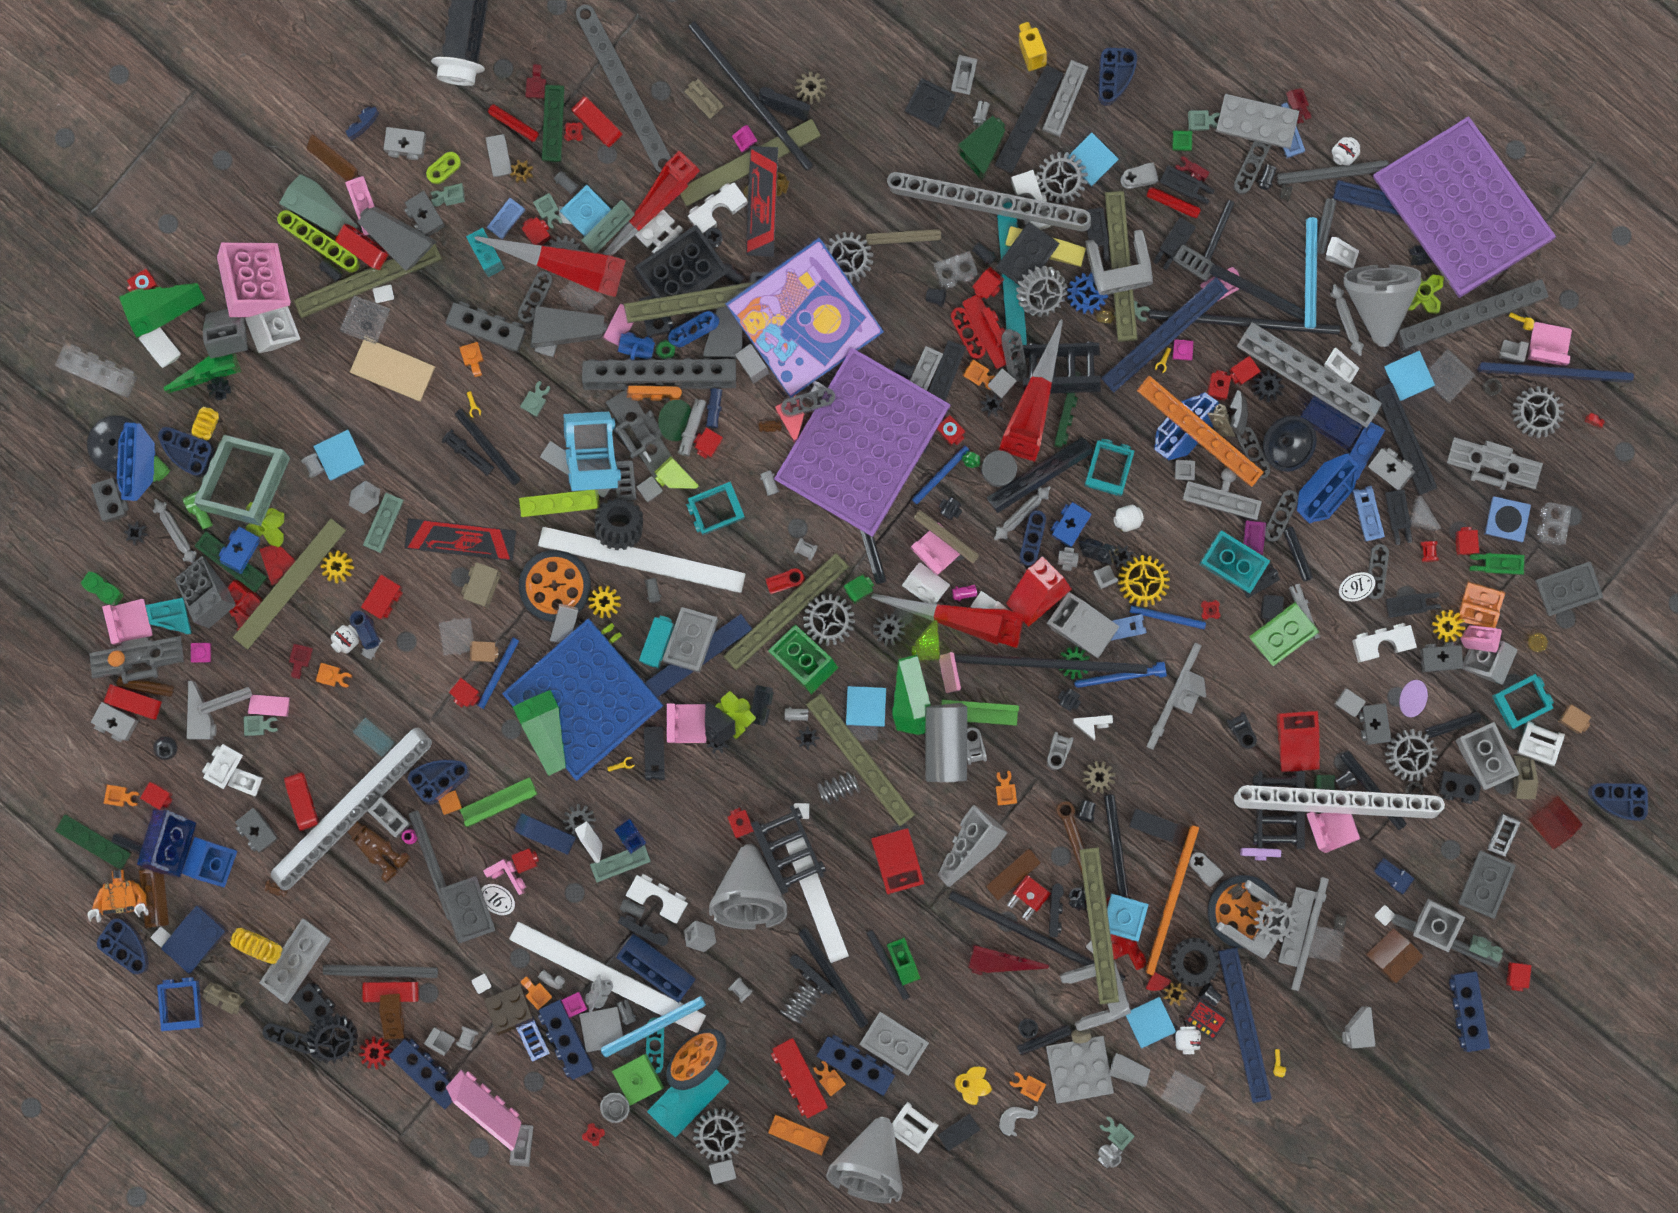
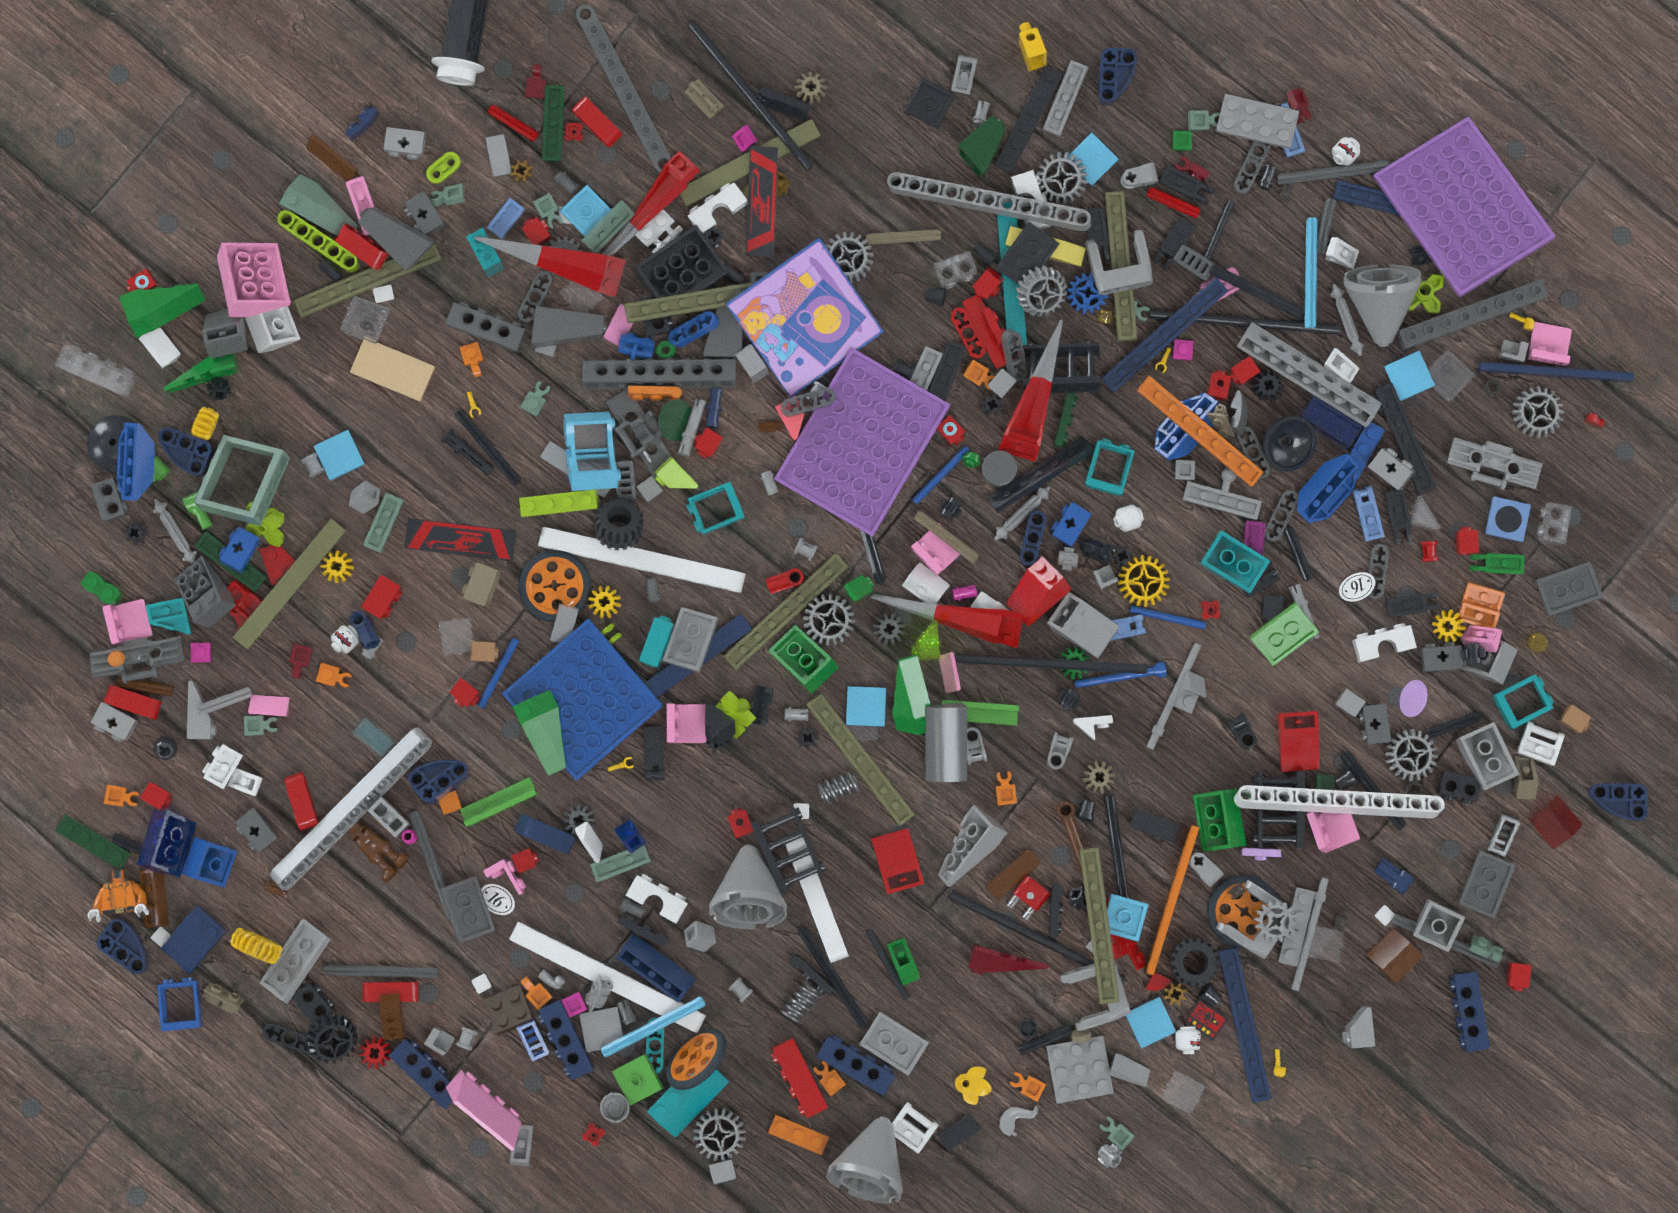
(1219, 820): none -> green slope
(1473, 653): none -> black gear

